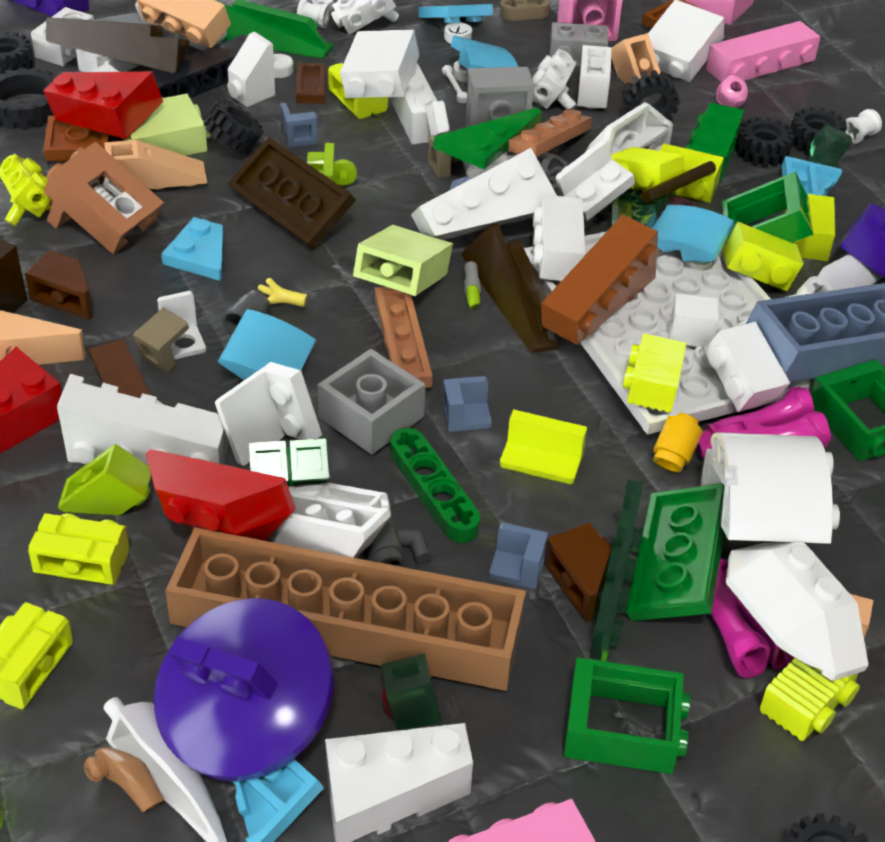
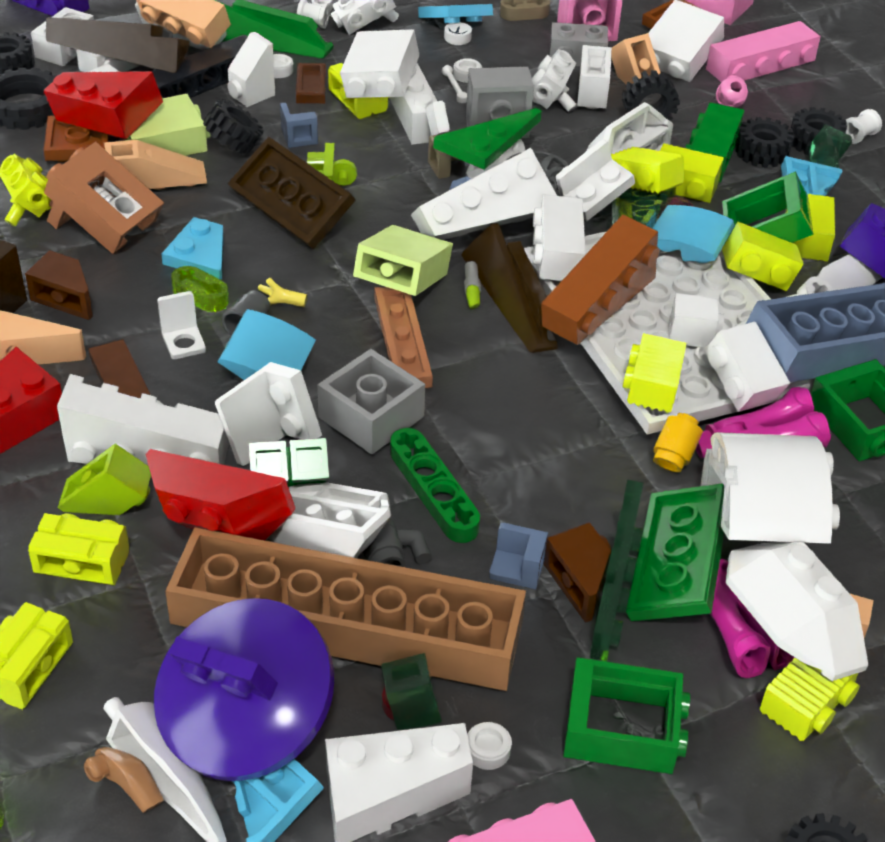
(156, 337): dark tan panel -> none
(208, 291): none -> clear neon green beam
(466, 403): sand blue panel -> none
(481, 55): medium azure slope -> none
(489, 745): none -> white tile
(544, 447): neon yellow panel -> none
(551, 133): nougat plate -> none
(678, 182): dark brown bar -> none

